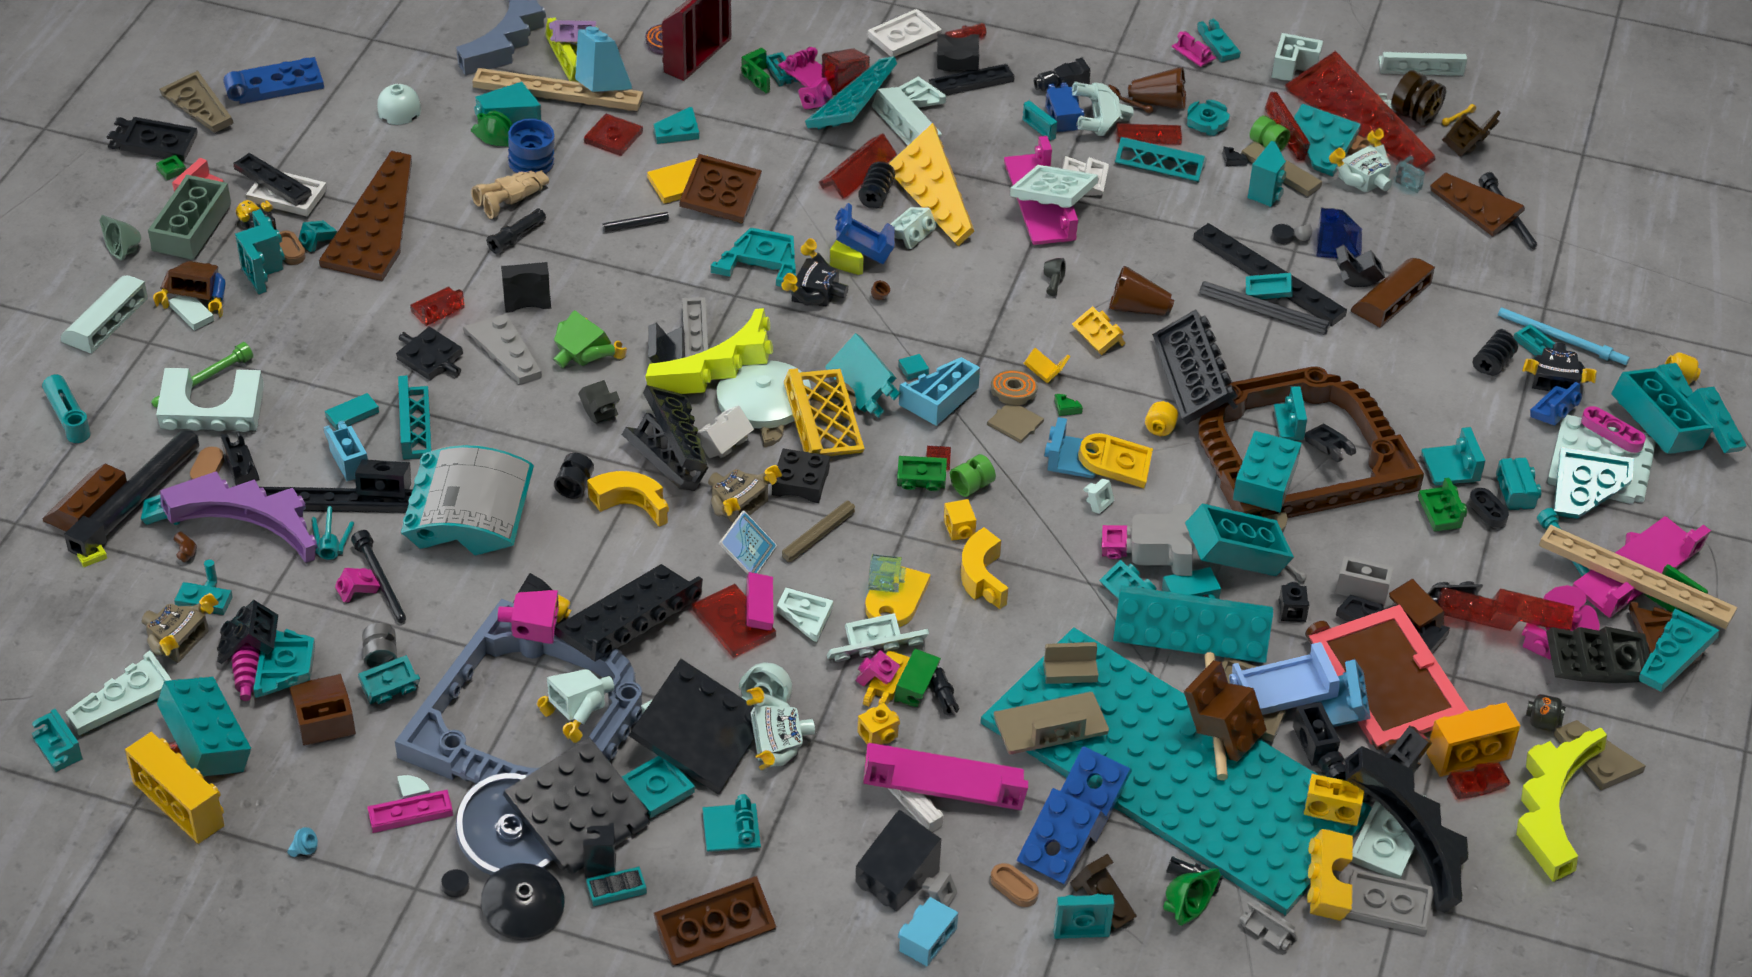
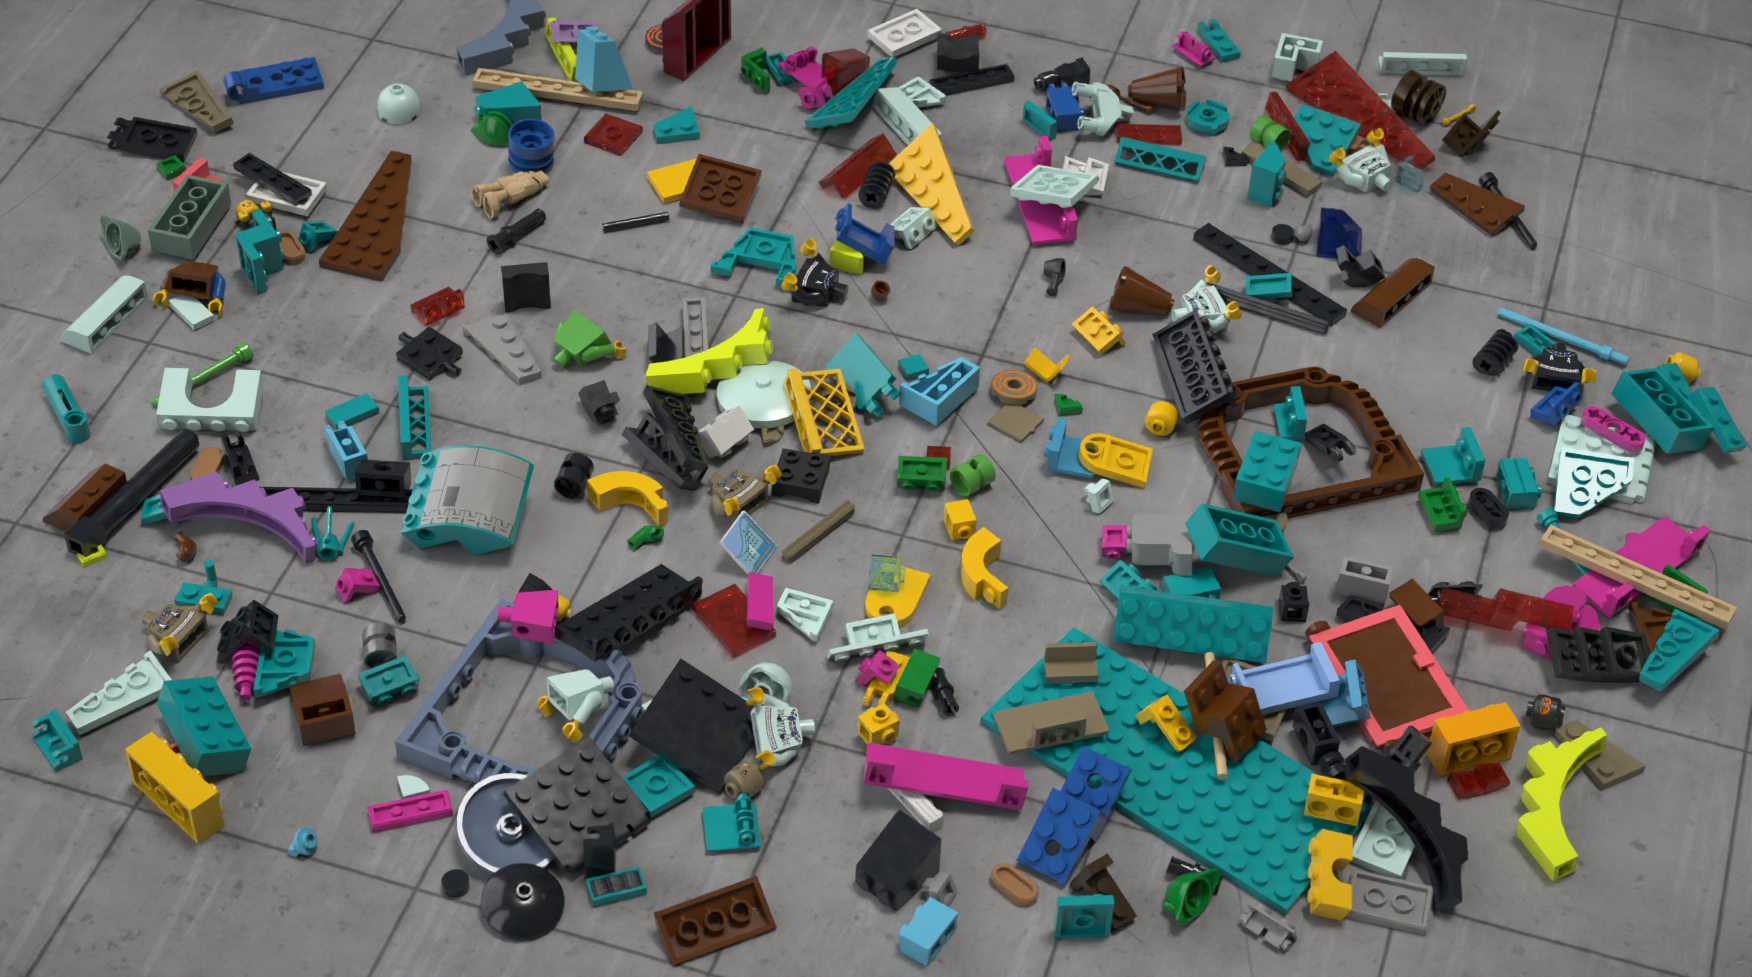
(646, 534): none -> green arm
(744, 779): none -> dark tan head
(1170, 722): none -> yellow bracket
(1208, 303): none -> light aqua torso

